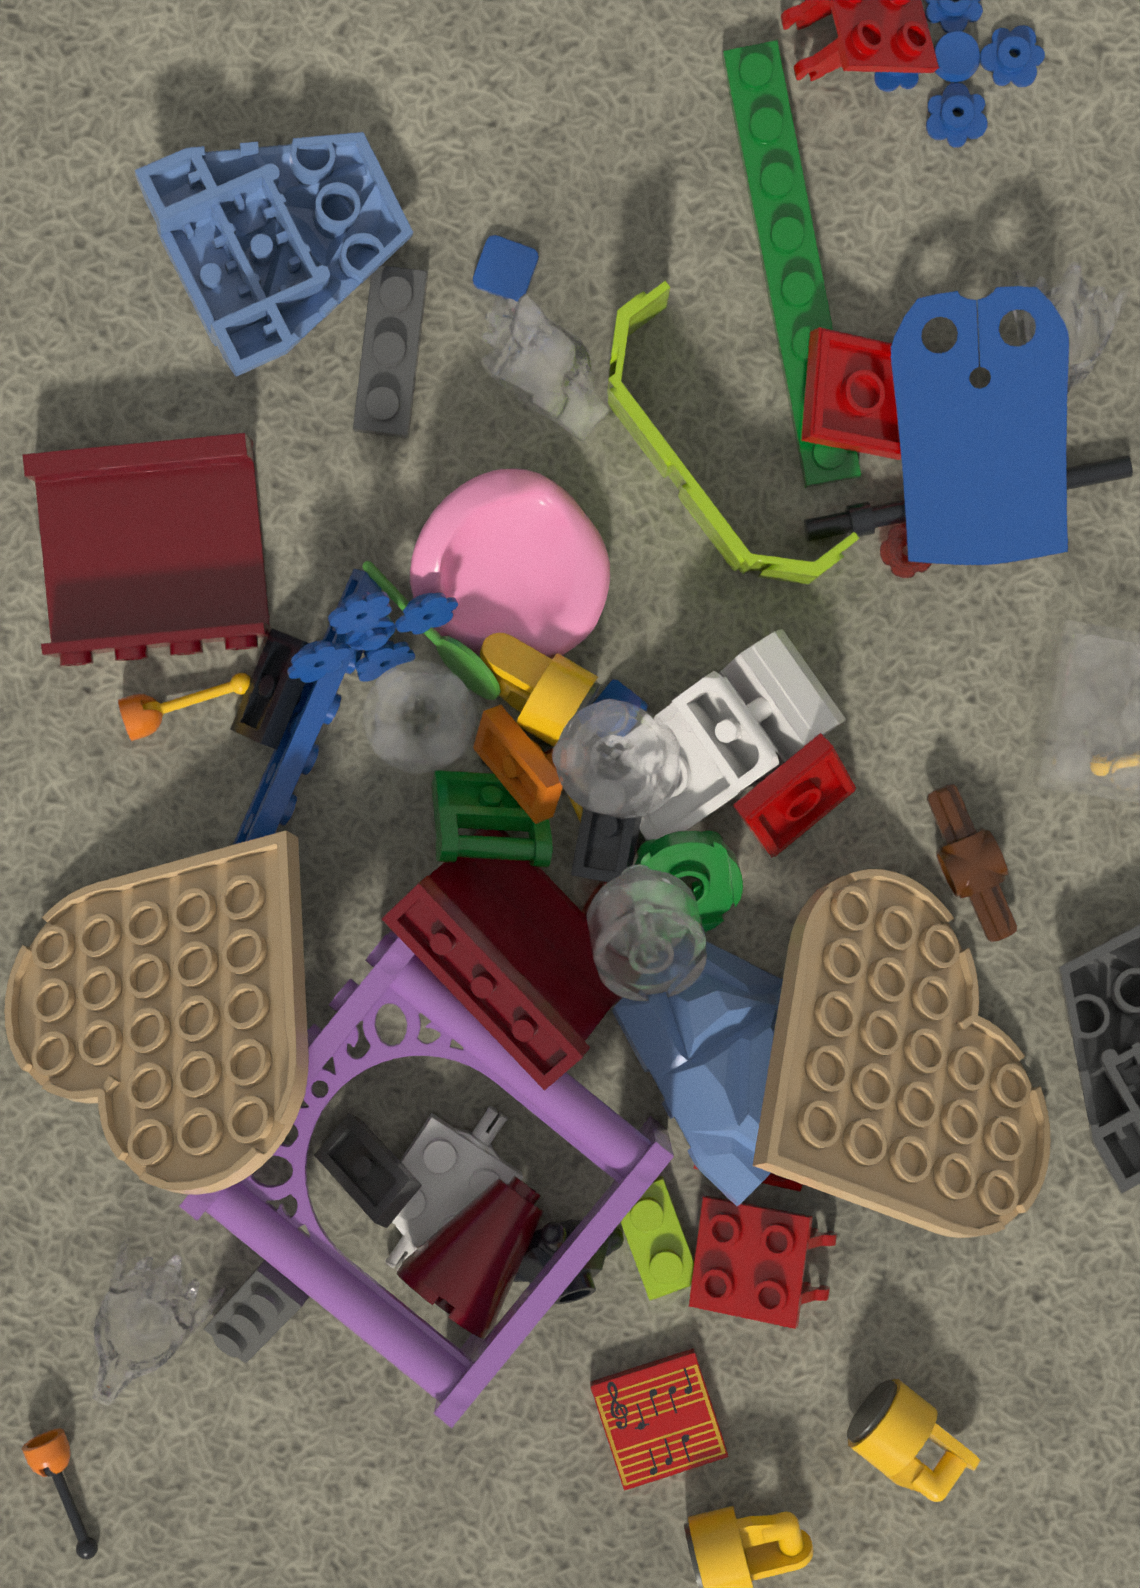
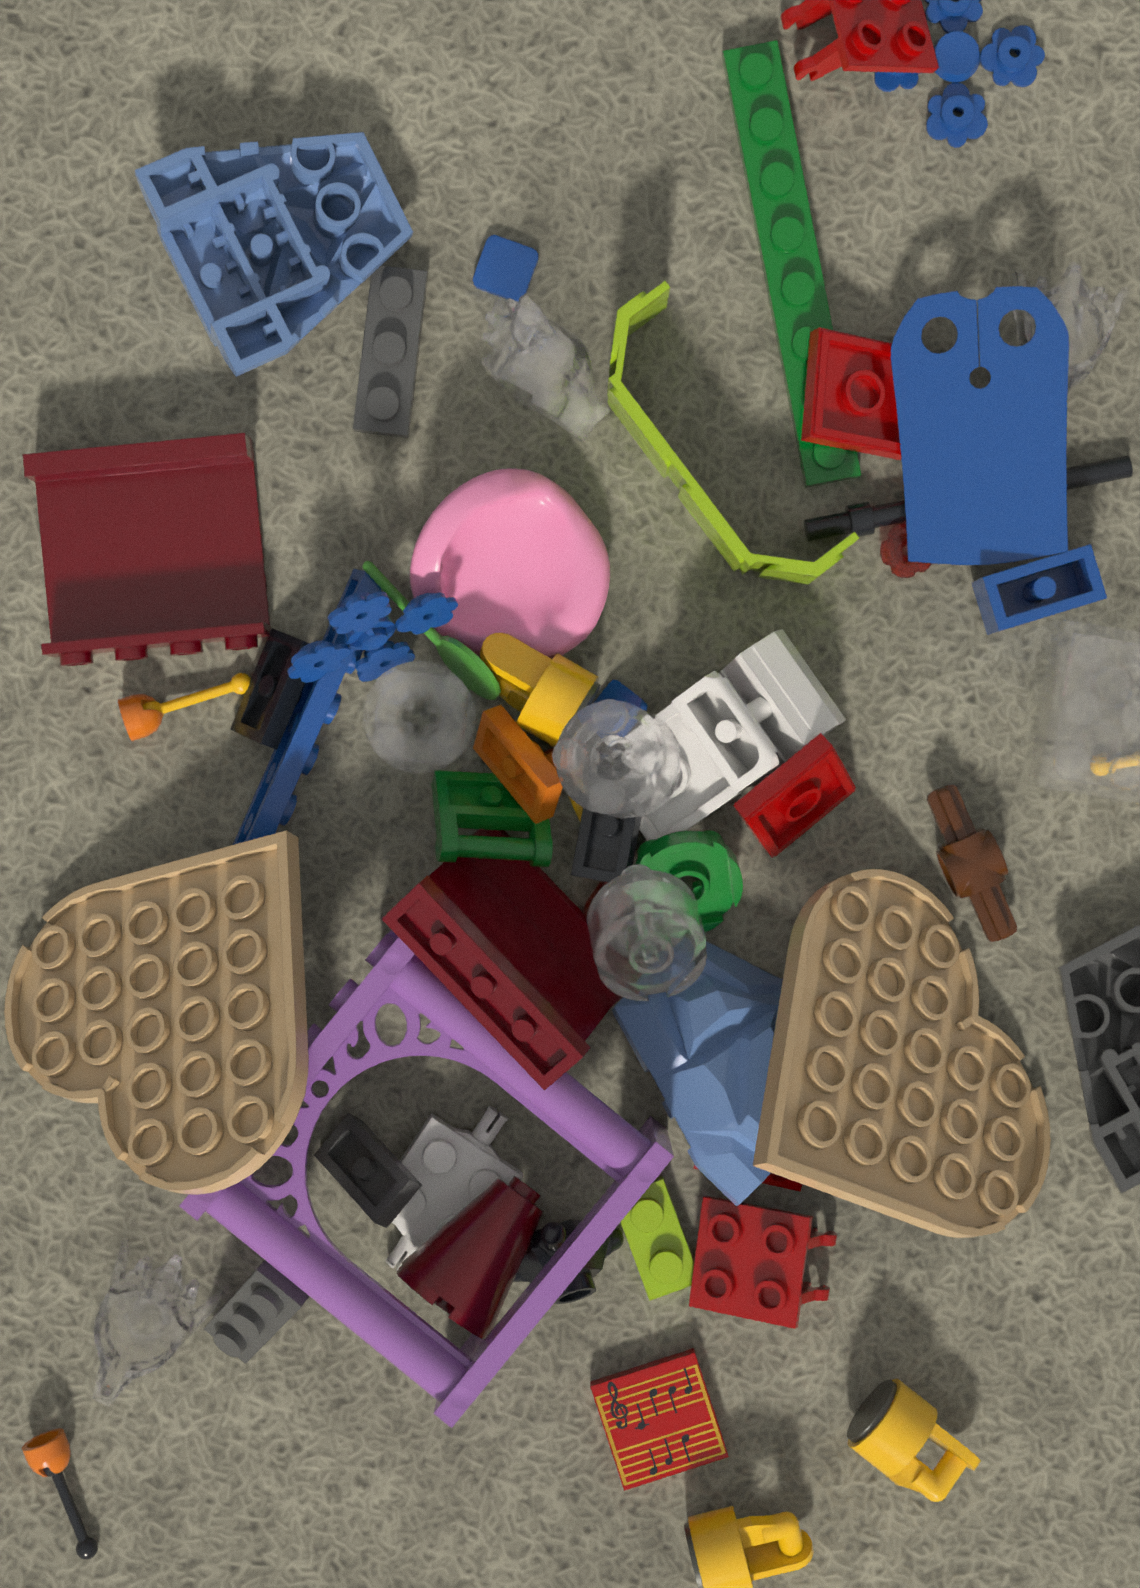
(1039, 589): none -> blue brick

